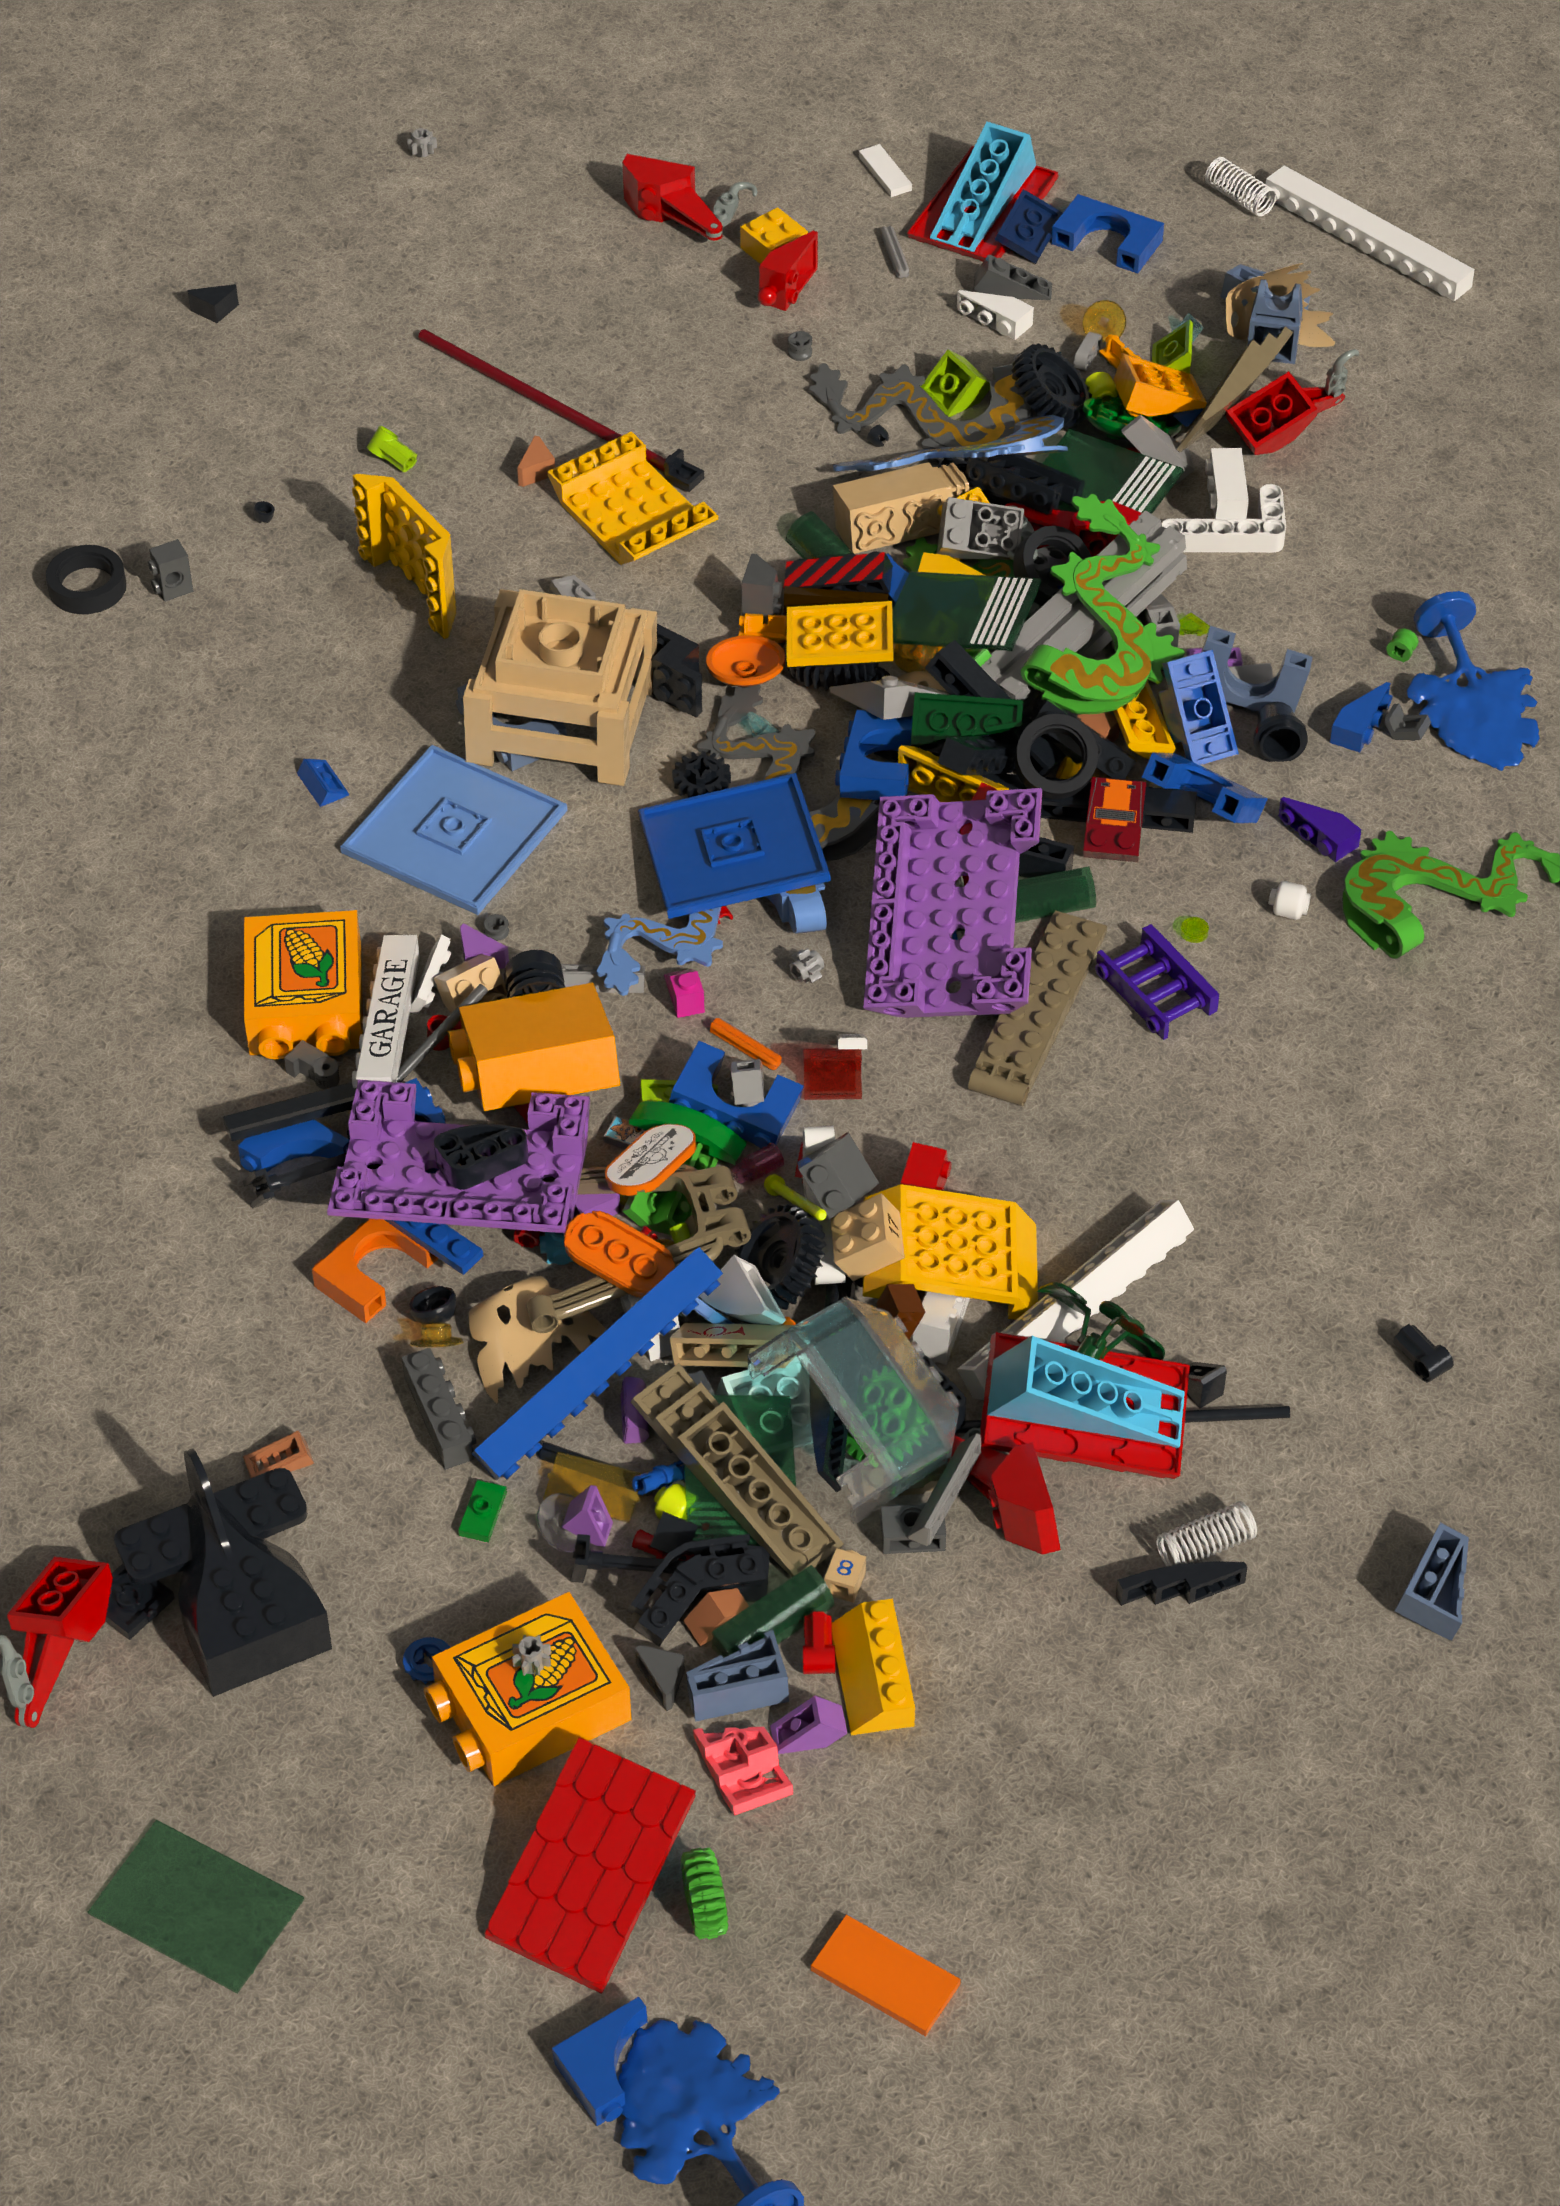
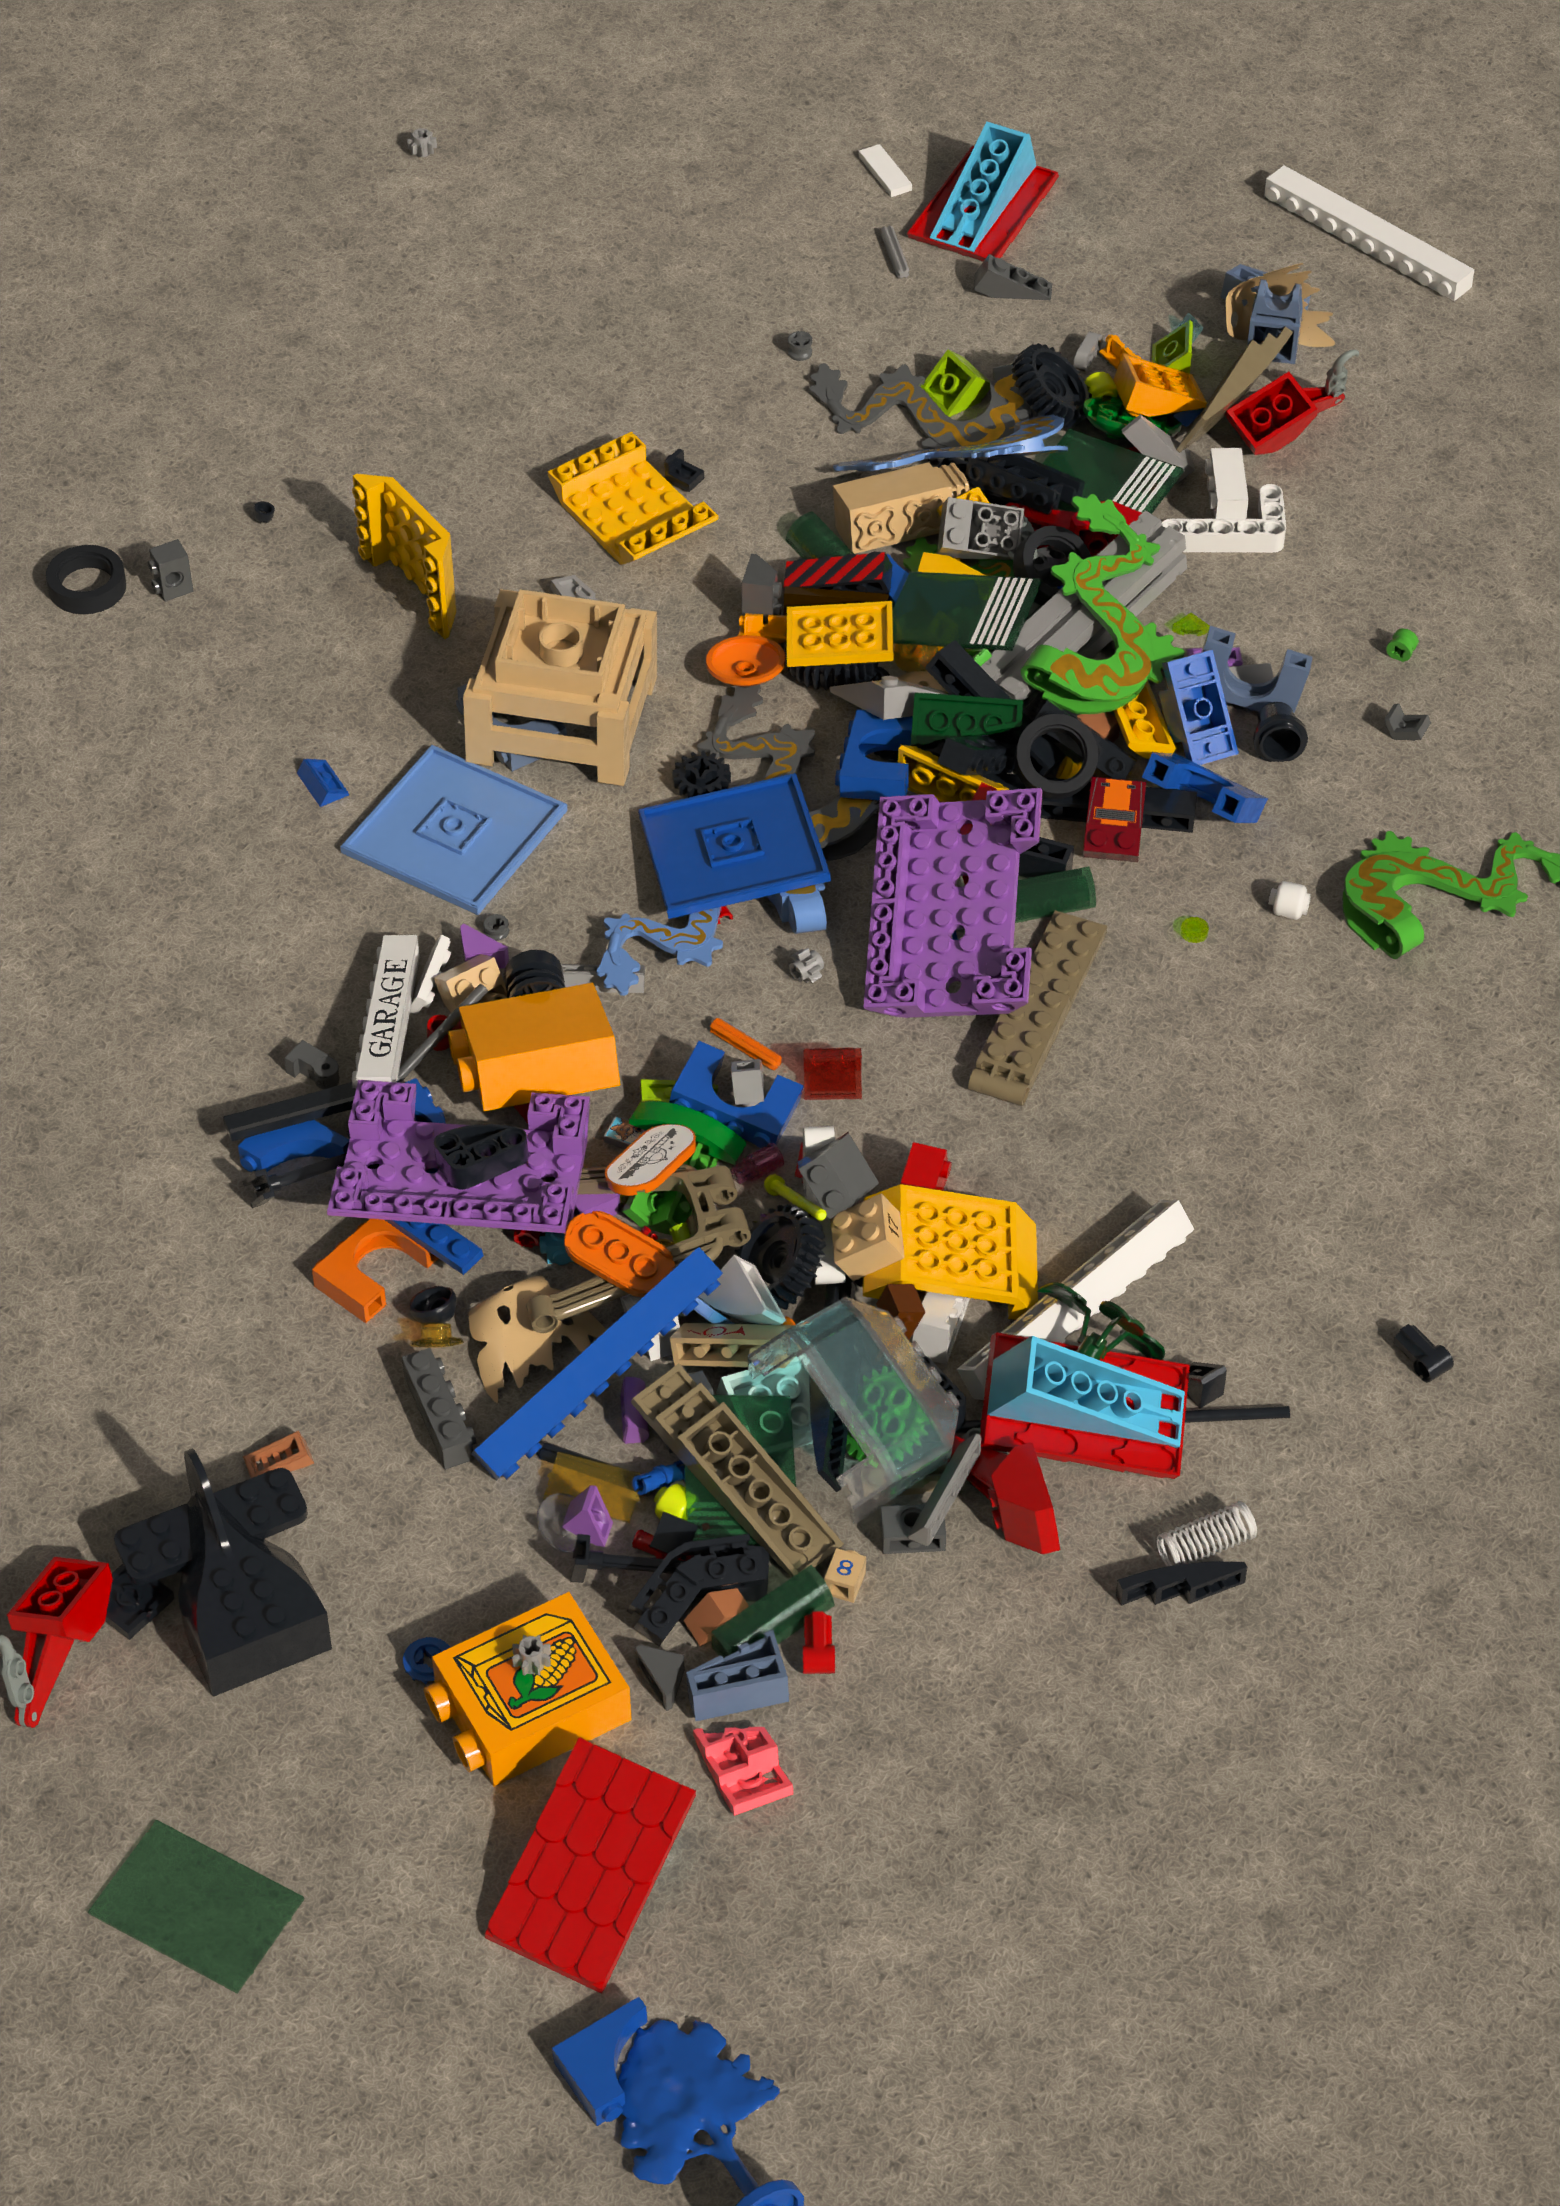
(213, 302): black slope -> none
(303, 982): brick -> none
(388, 447): lime piece -> none
(482, 1511): green plate -> none
(530, 392): dark red piece -> none
(535, 463): nougat slope -> none
(666, 191): red slope -> none
(677, 672): black bracket -> none
(685, 992): dark pink slope -> none
(704, 1893): bright green gear -> none
(760, 725): clear light blue slope -> none
(769, 233): yellow brick -> none
(788, 271): red slope -> none
(809, 1726): medium lavender slope -> none
(851, 1041): white tile -> none
(873, 1668): yellow slope -> none
(877, 435): black hinge -> none
(885, 1975): orange tile -> none
(1003, 313): white slope -> none
(1028, 226): dark blue plate -> none
(1089, 215): blue arch -> none
(1111, 311): clear yellow piece -> none
(1164, 617): light grey slope -> none
(1168, 961): dark purple fence -> none
(1257, 196): white piece -> none
(1326, 829): dark purple slope -> none
(1357, 719): blue slope -> none
(1436, 1586): sand blue wedge -> none
(1484, 715): blue plant -> none

